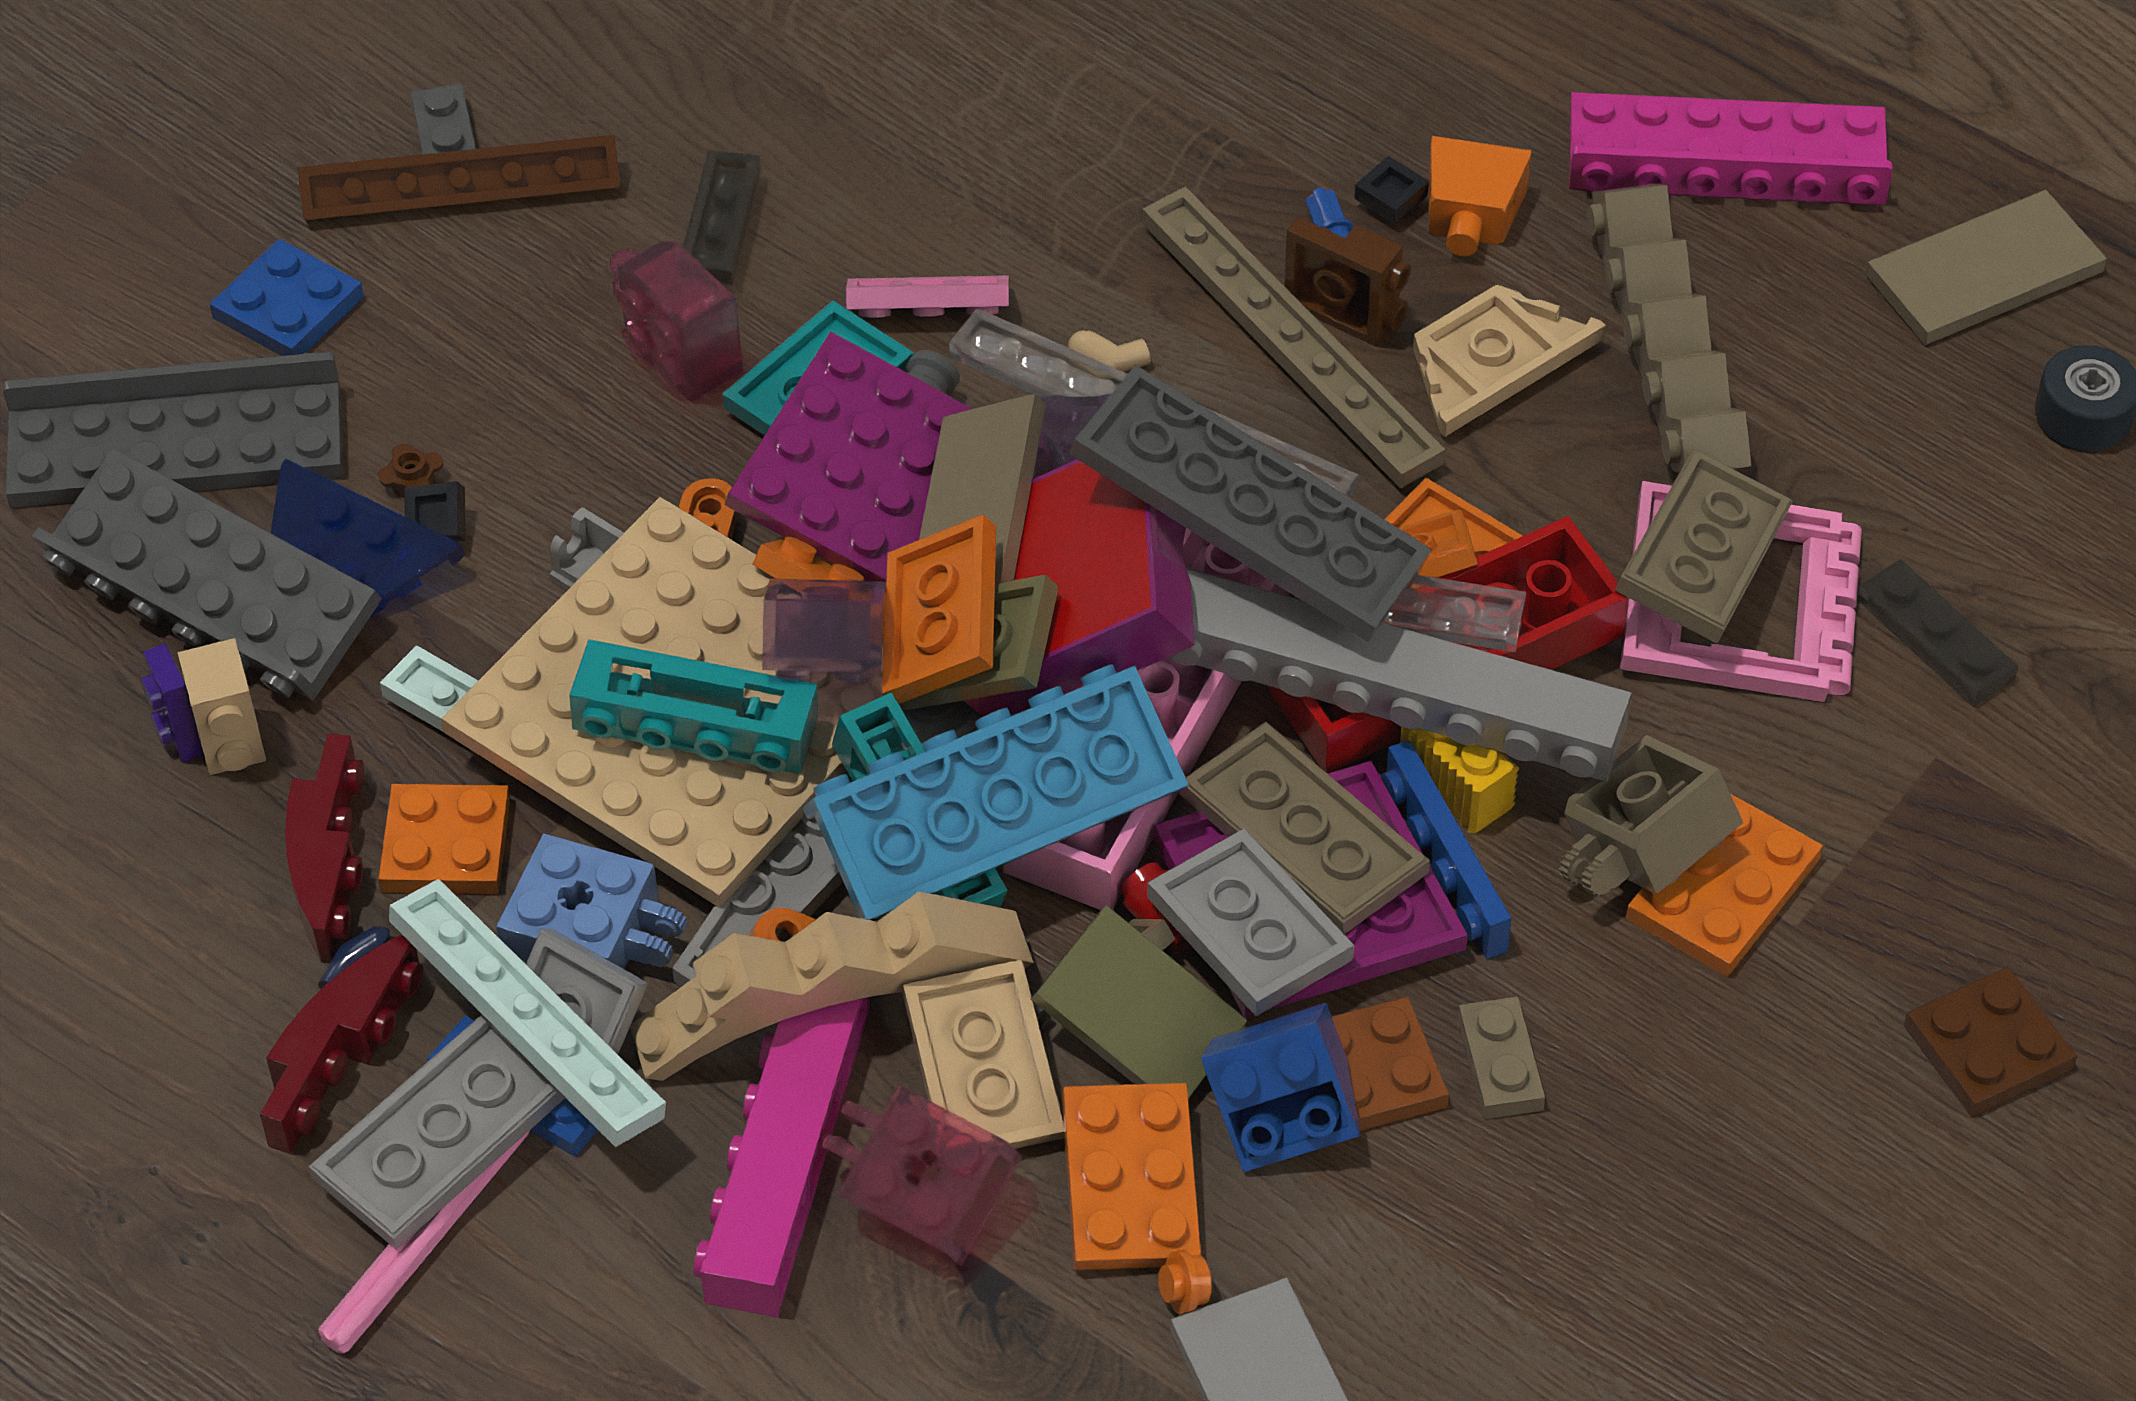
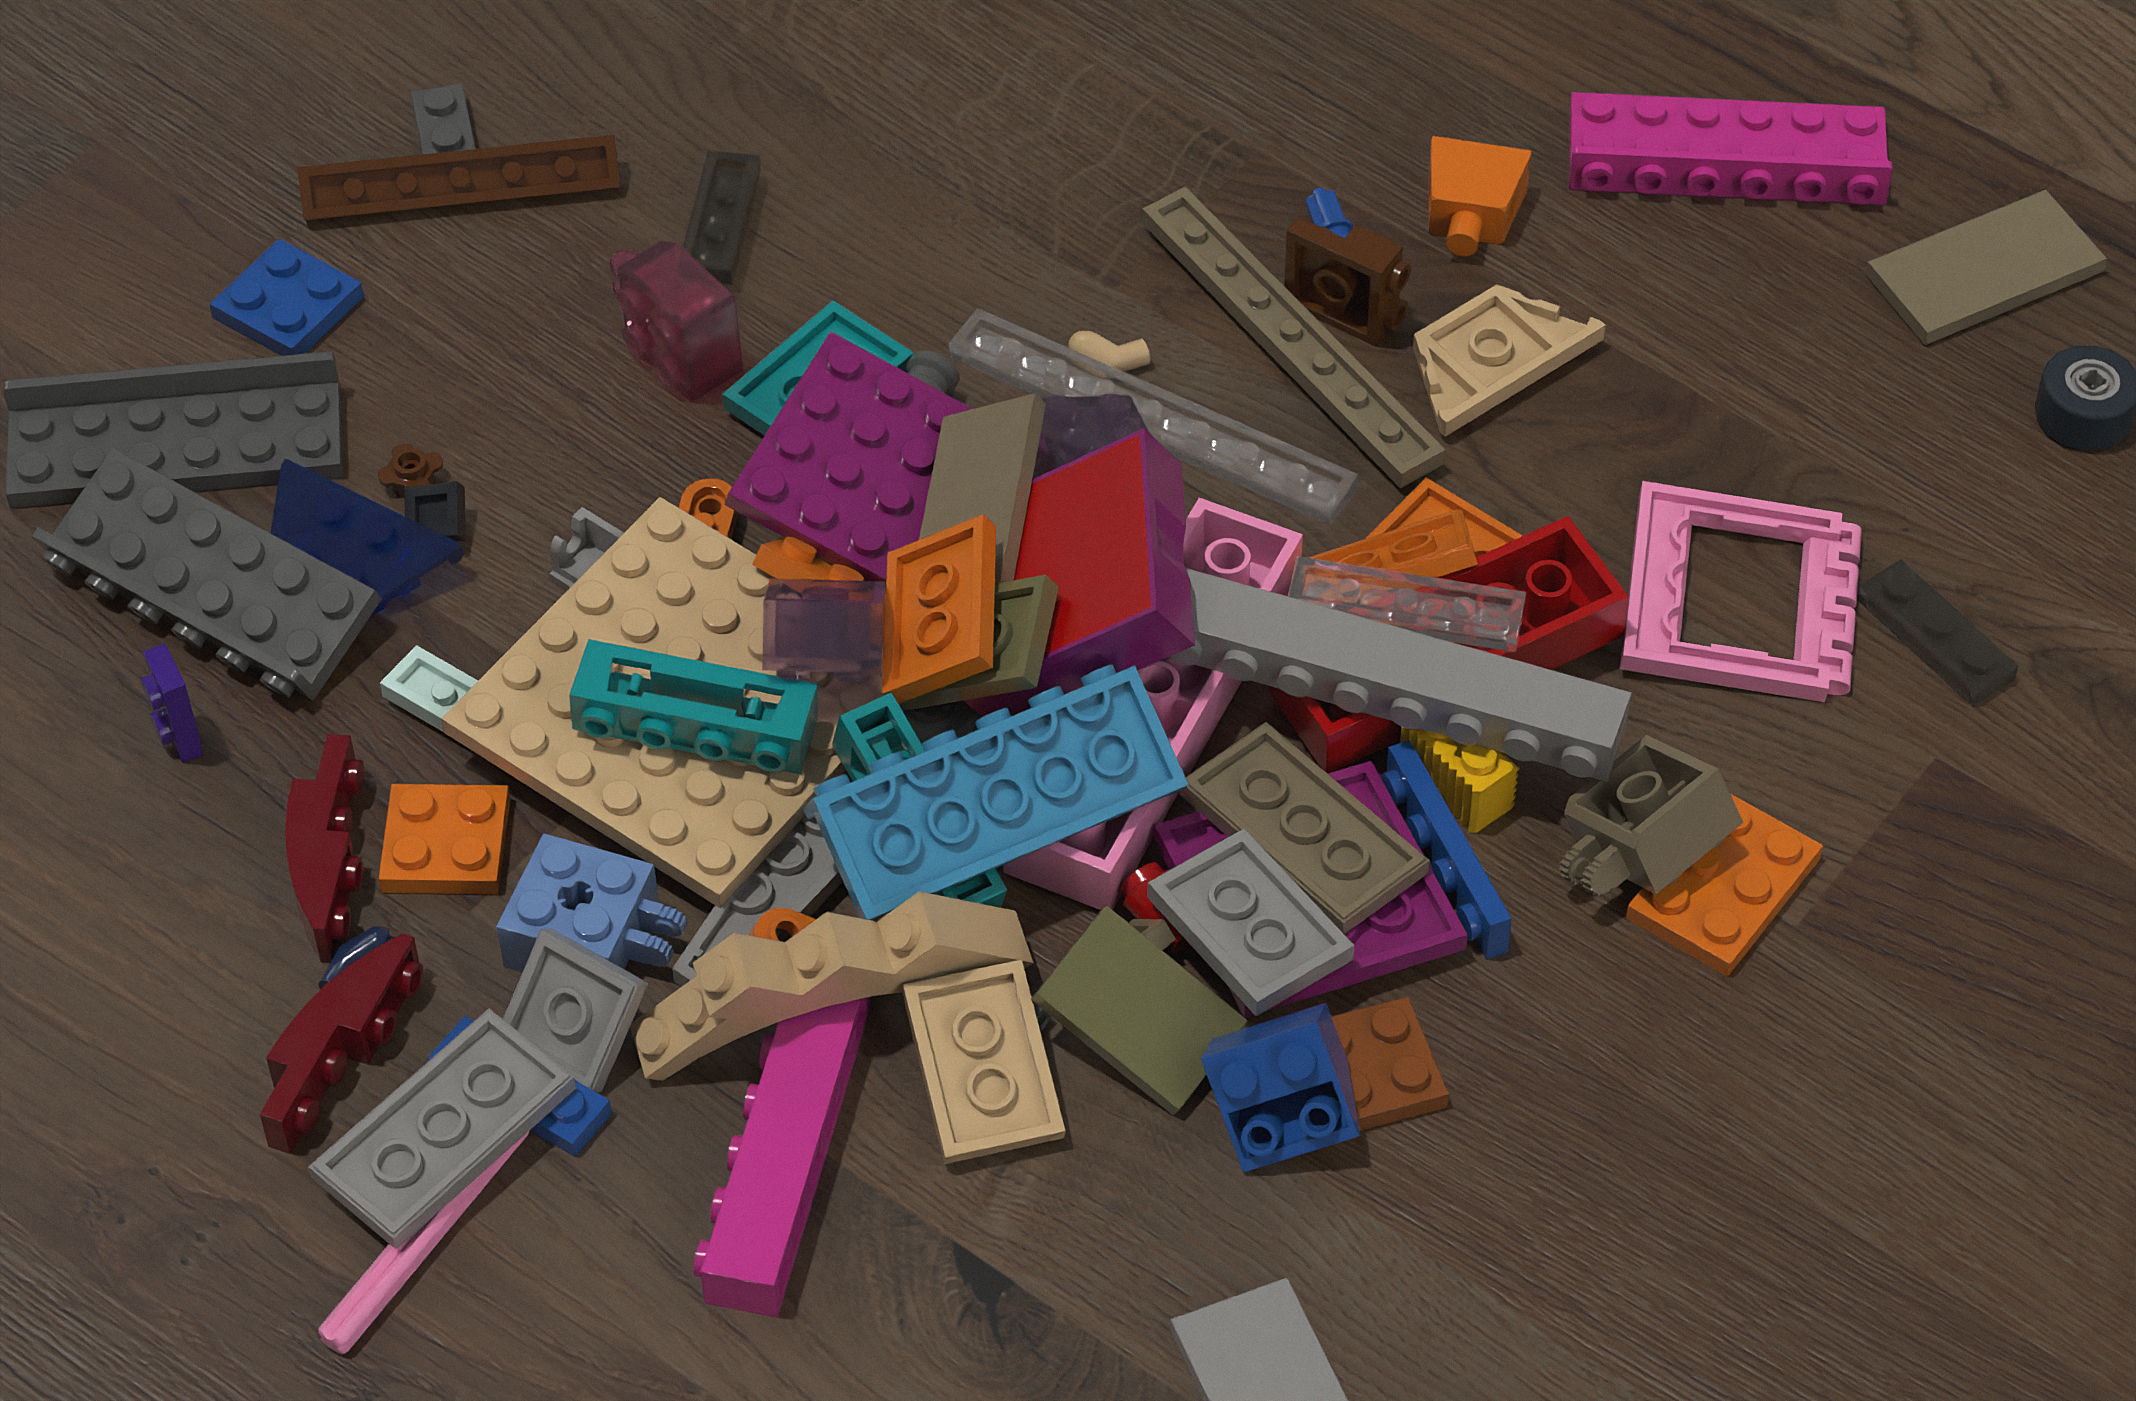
(222, 706): tan brick -> none
(527, 1012): light aqua plate -> none
(903, 1146): clear pink hinge -> none
(926, 294): bright pink plate -> none
(1129, 1174): orange plate -> none
(1185, 1281): orange plate -> none
(1250, 502): dark grey bracket -> none
(1391, 189): black plate -> none
(1501, 1057): dark tan plate -> none
(1667, 327): dark tan brick -> none
(1704, 546): dark tan tile -> none
(1990, 1041): reddish brown plate -> none

